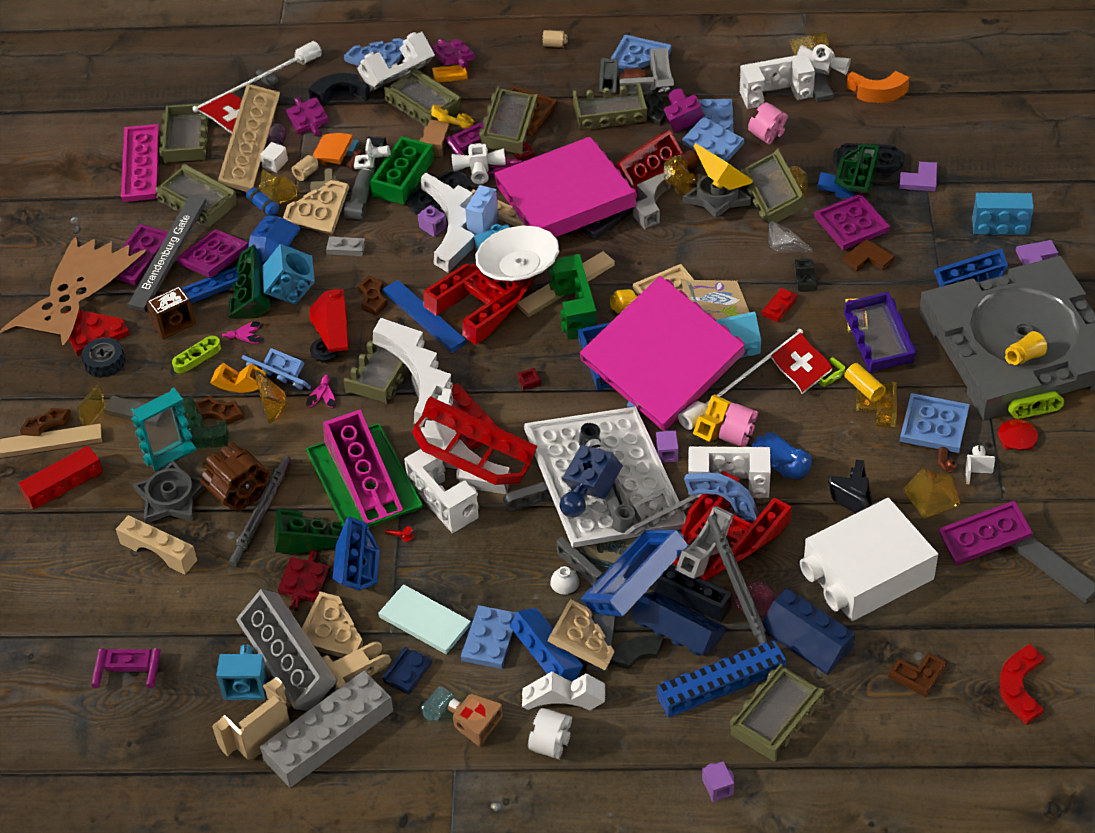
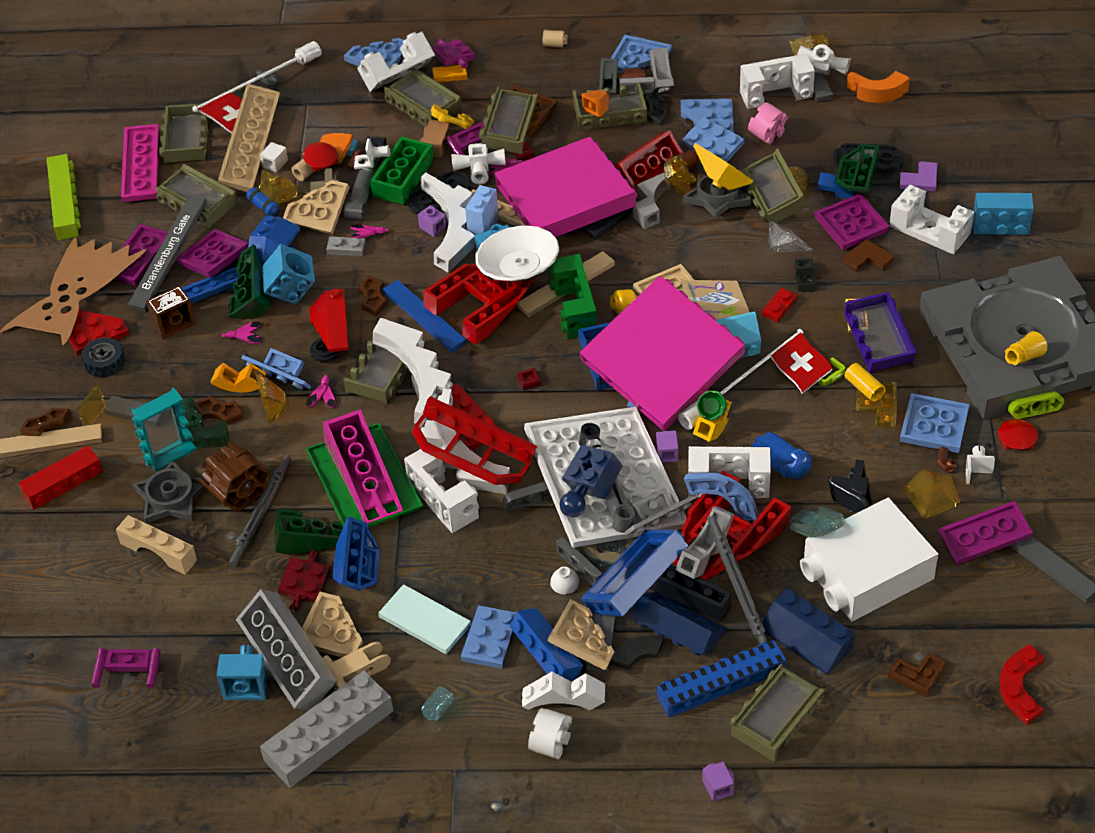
(62, 197): none -> lime brick
(185, 361): lime beam -> none
(256, 727): tan piece -> none
(276, 134): clear purple brick -> none
(307, 116): magenta plate -> none
(320, 155): none -> red dish
(337, 85): black arch -> none
(366, 231): none -> dark pink piece
(405, 535): red hand -> none
(407, 670): dark blue plate -> none
(475, 717): medium nougat torso -> none
(596, 102): none -> orange slope
(683, 110): magenta brick -> none
(711, 405): none -> green hair
(738, 425): bright pink brick -> none
(761, 596): clear pink dish -> none
(816, 522): none -> clear light blue tile
(913, 218): none -> white plate
(979, 267): blue wedge -> none
(1036, 252): medium lavender tile -> none

